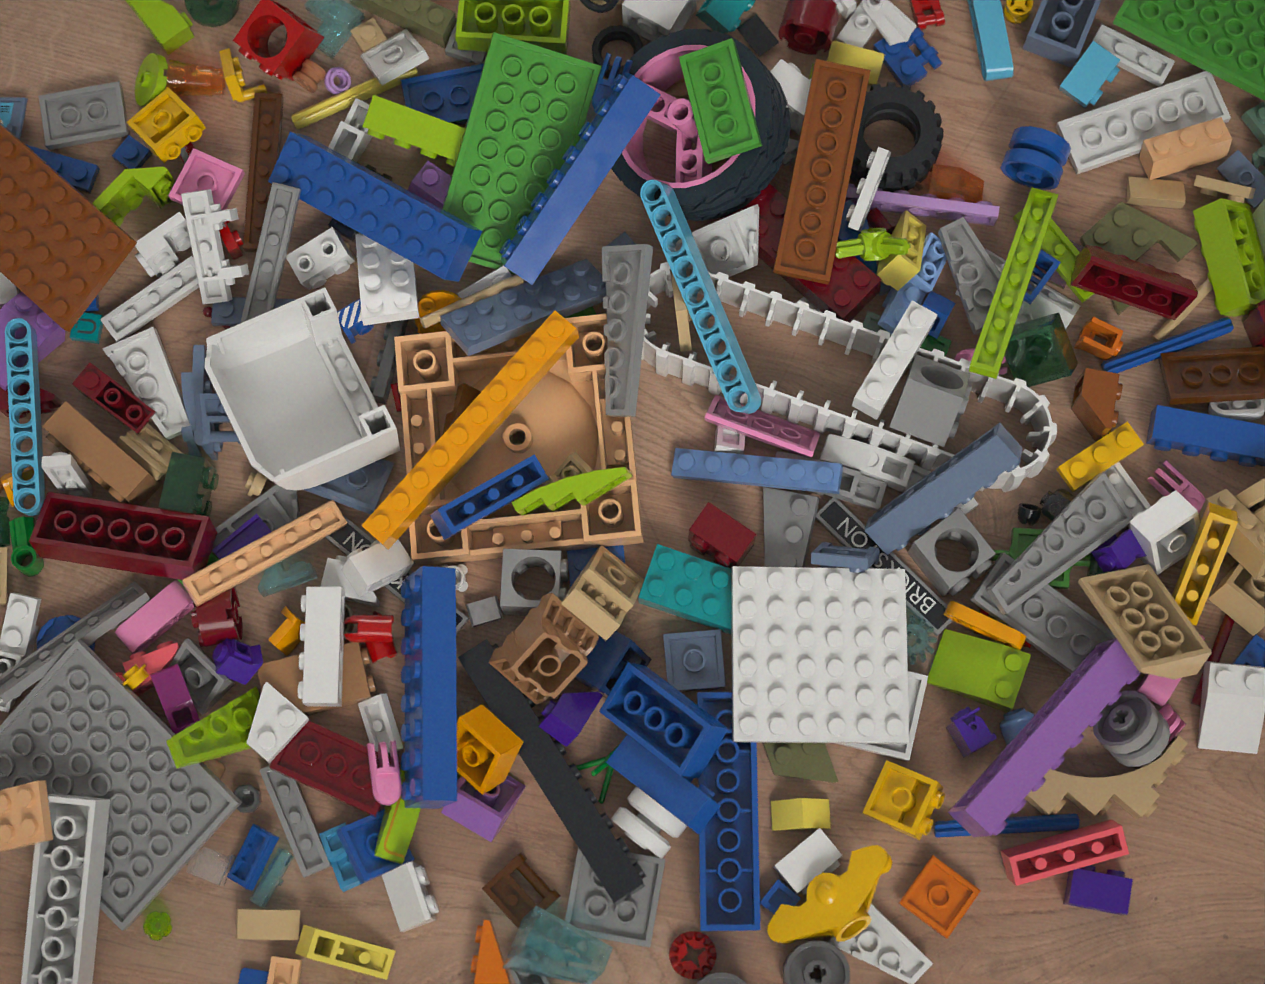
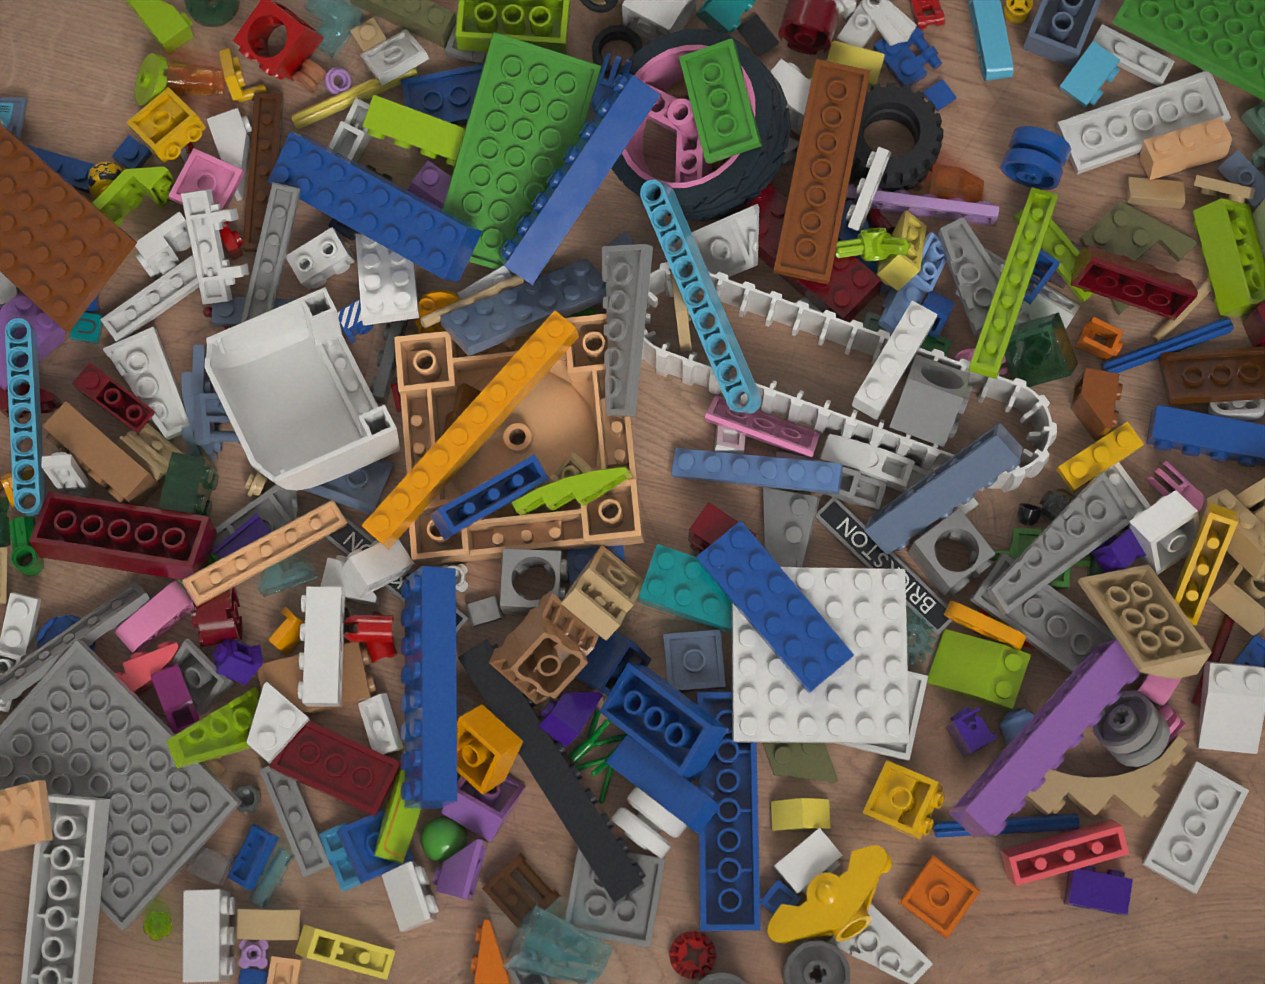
(83, 115): light grey plate -> none
(102, 176): none -> yellow head
(135, 676): yellow plate -> none
(208, 936): none -> white brick
(232, 141): none -> white slope
(259, 960): none -> lavender plate
(386, 779): bright pink arm -> none
(443, 838): none -> bright green hair
(461, 871): none -> medium lavender slope
(590, 741): none -> green plant
(774, 606): none -> blue plate
(837, 556): sand blue plate -> none
(940, 95): none -> blue piece
(1195, 827): none -> white plate

